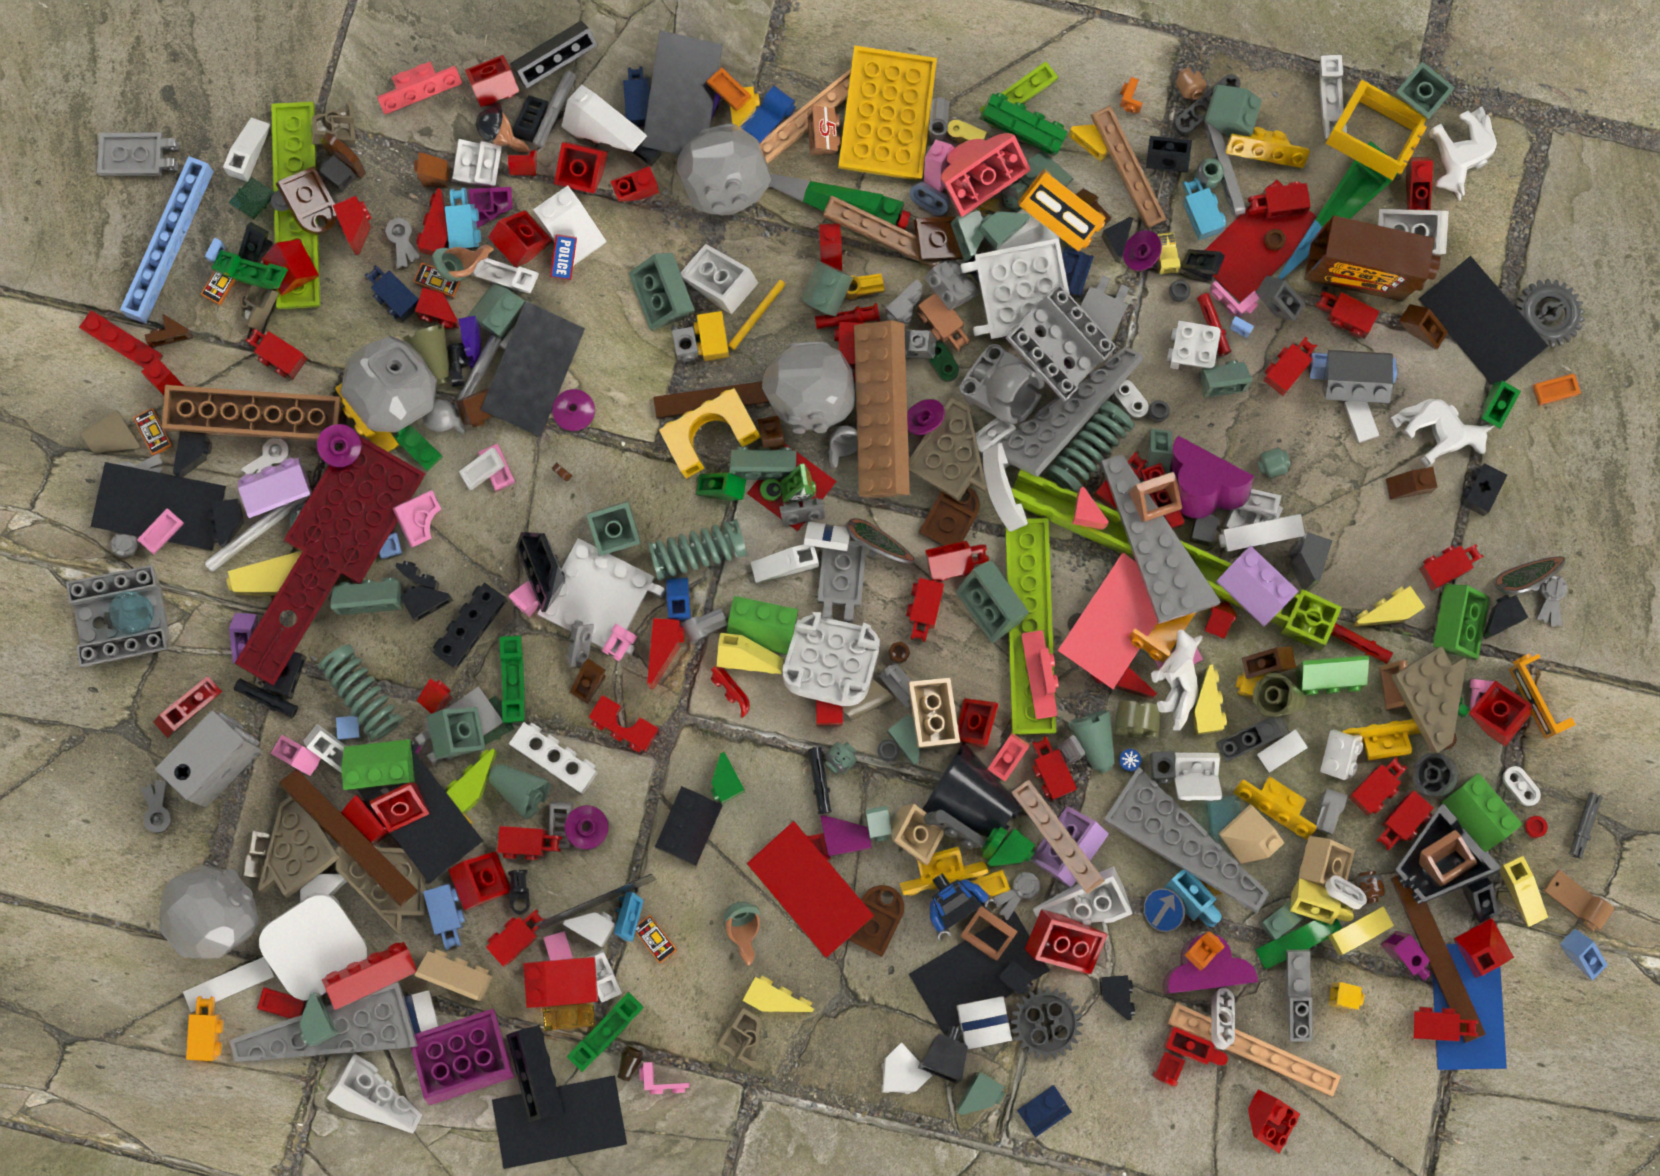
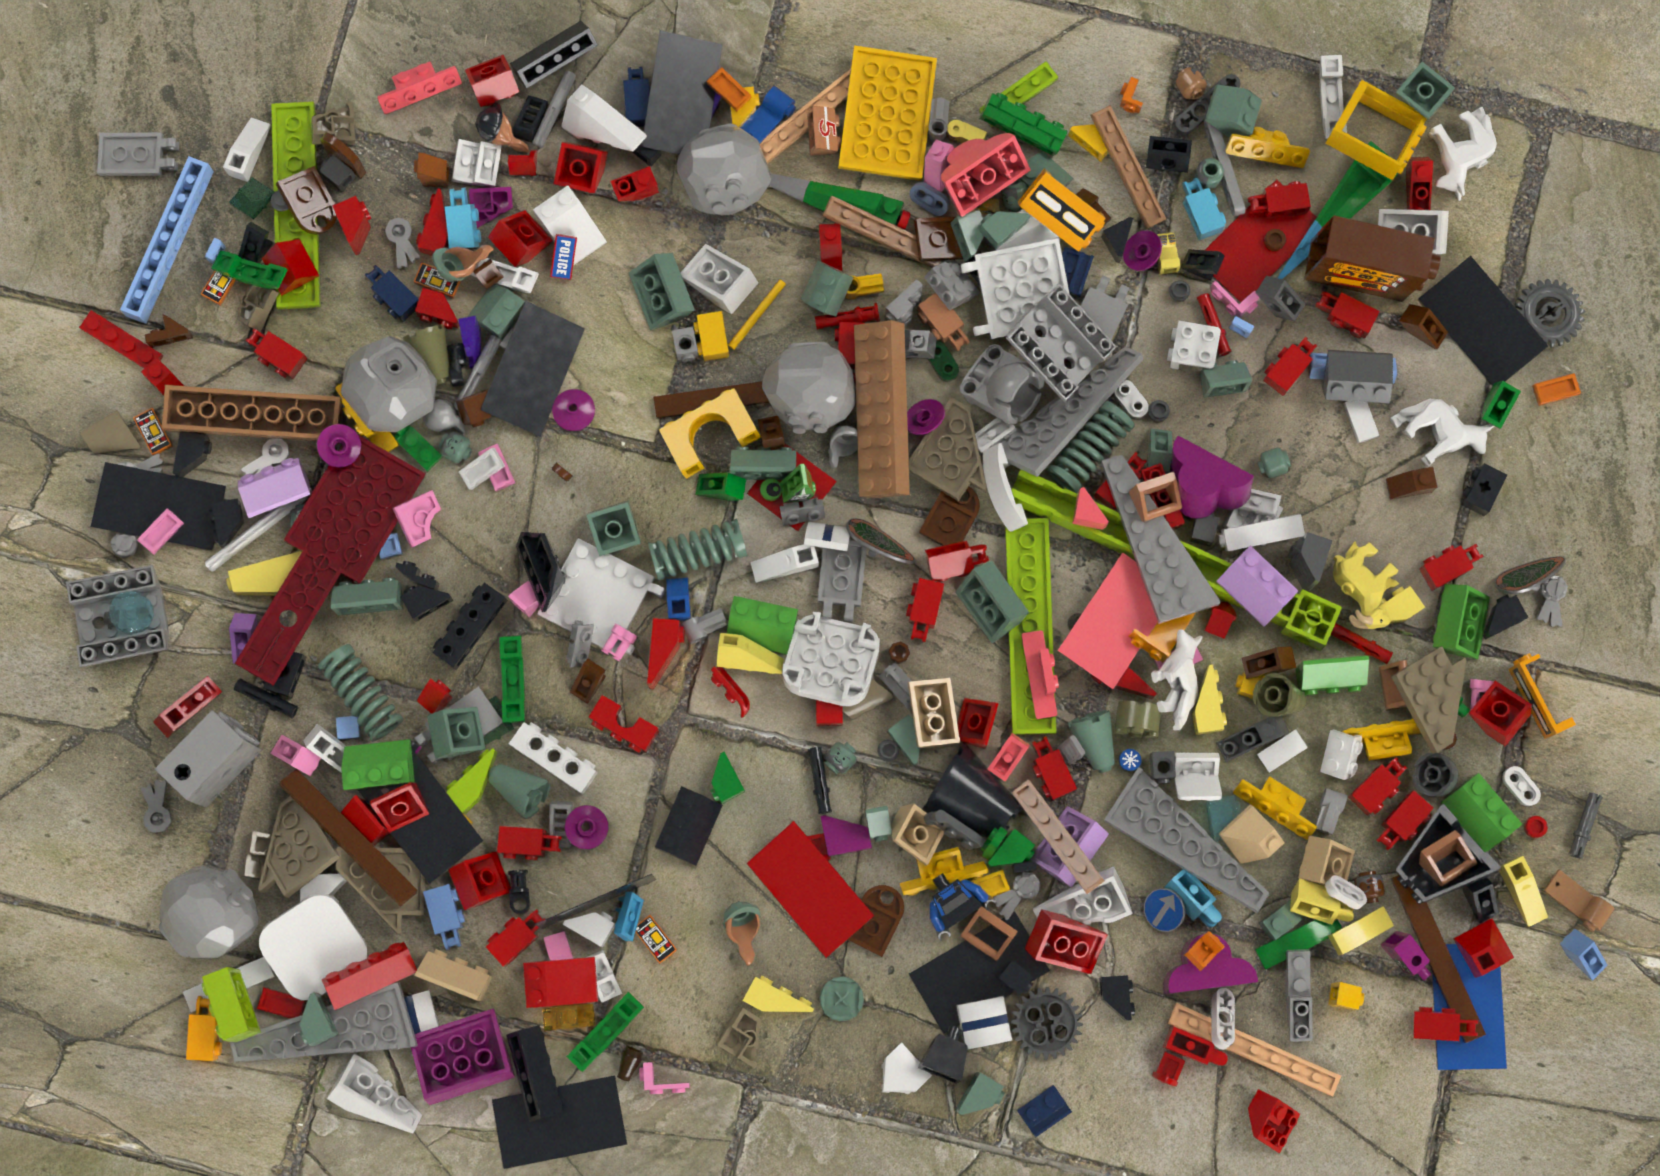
(230, 1004): none -> lime brick
(455, 447): none -> sand green head
(488, 274): none -> reddish brown tile
(841, 998): none -> sand green tile
(1024, 867): none -> black tile
(1364, 586): none -> light yellow animal

